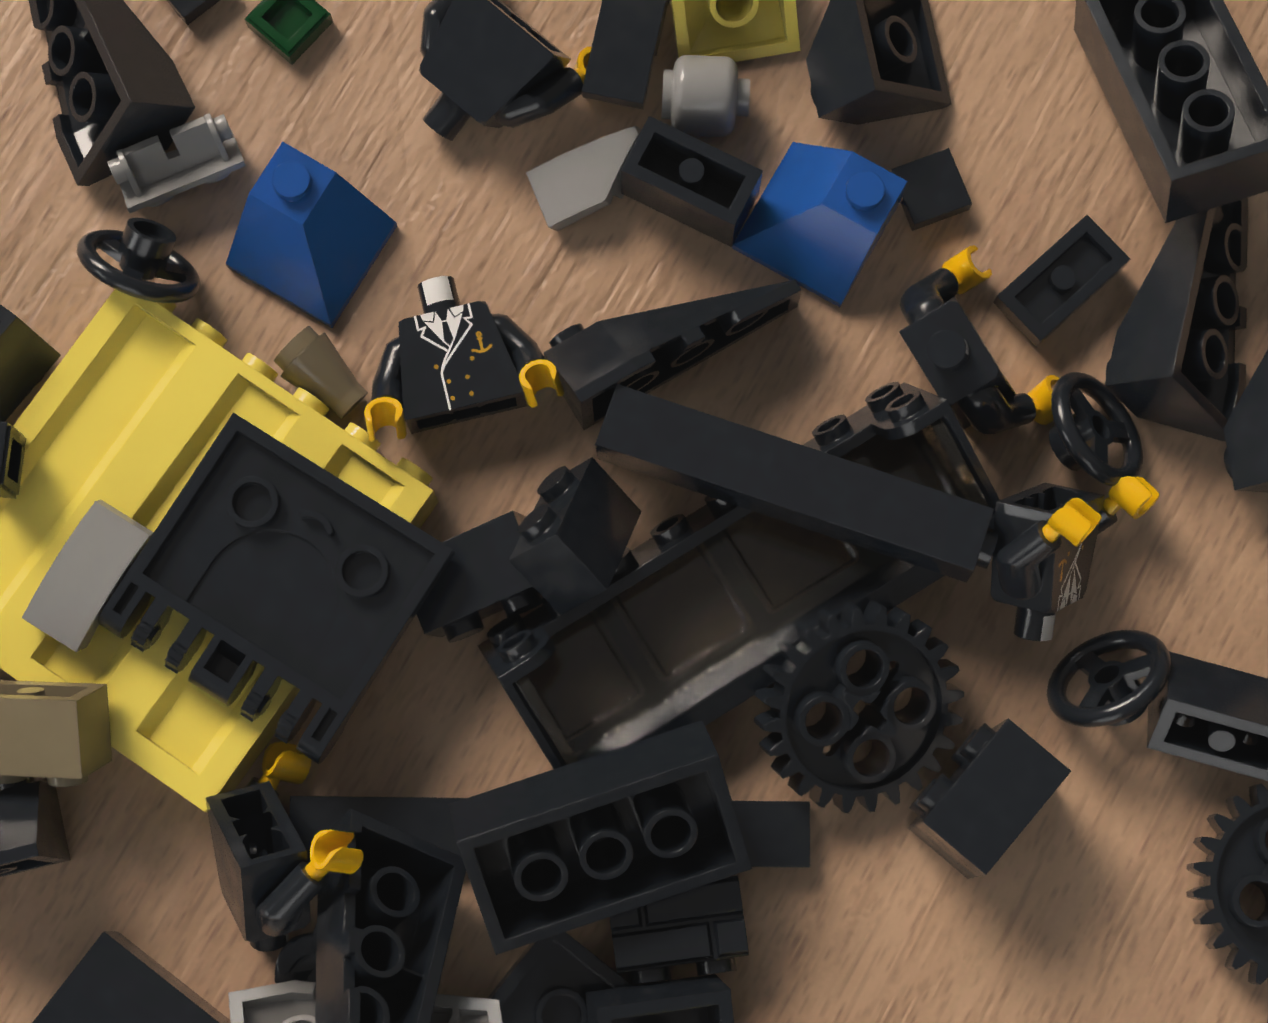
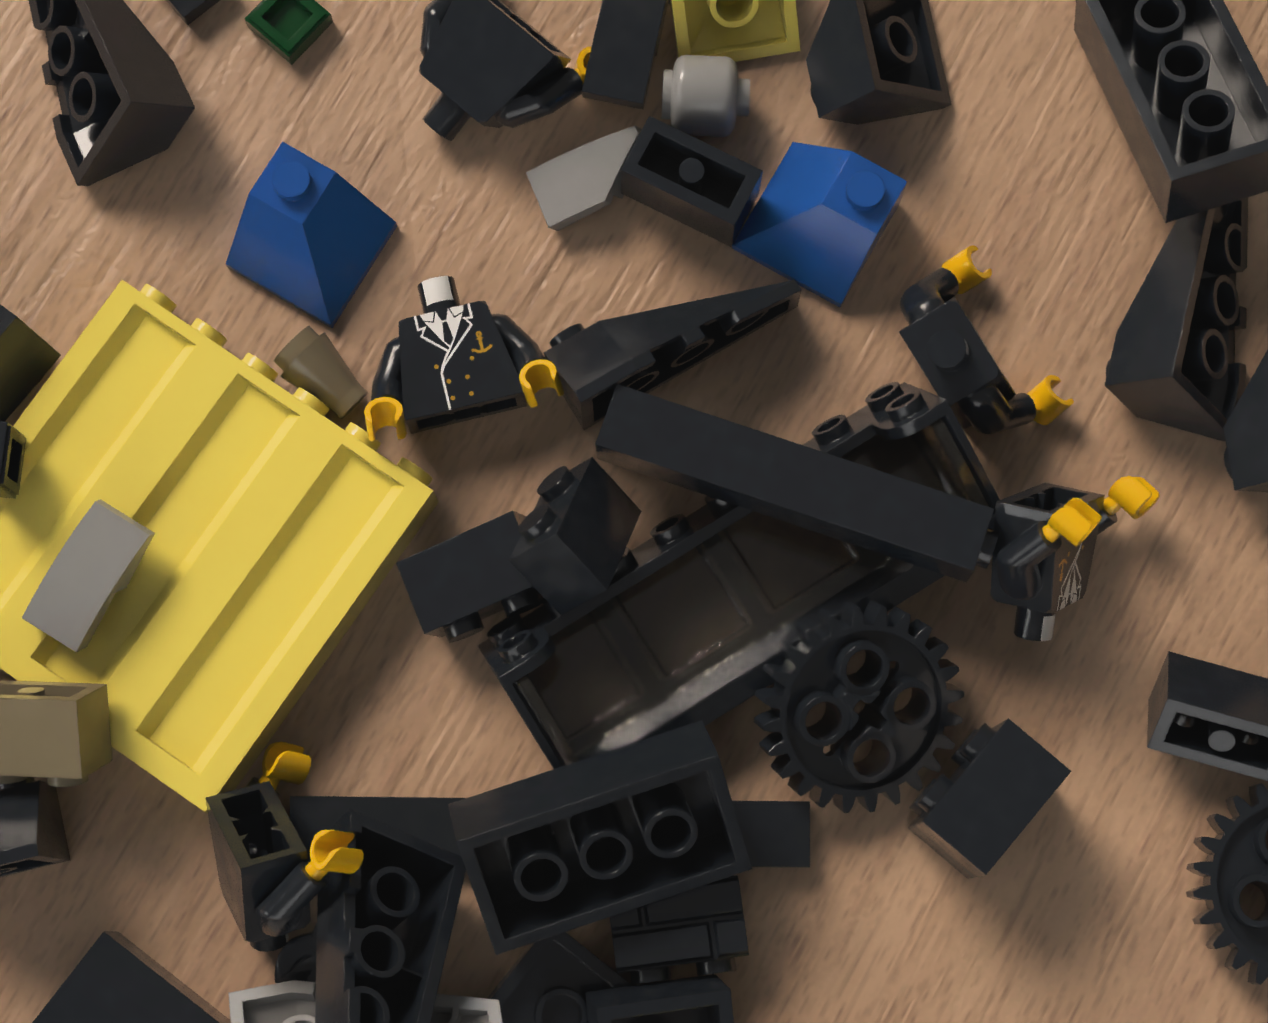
(142, 253): black piece -> none
(203, 155): light grey hinge -> none
(284, 577): black hinge -> none
(932, 189): black tile -> none
(1061, 280): black plate -> none
(1084, 437): black piece -> none
(1115, 688): black piece -> none

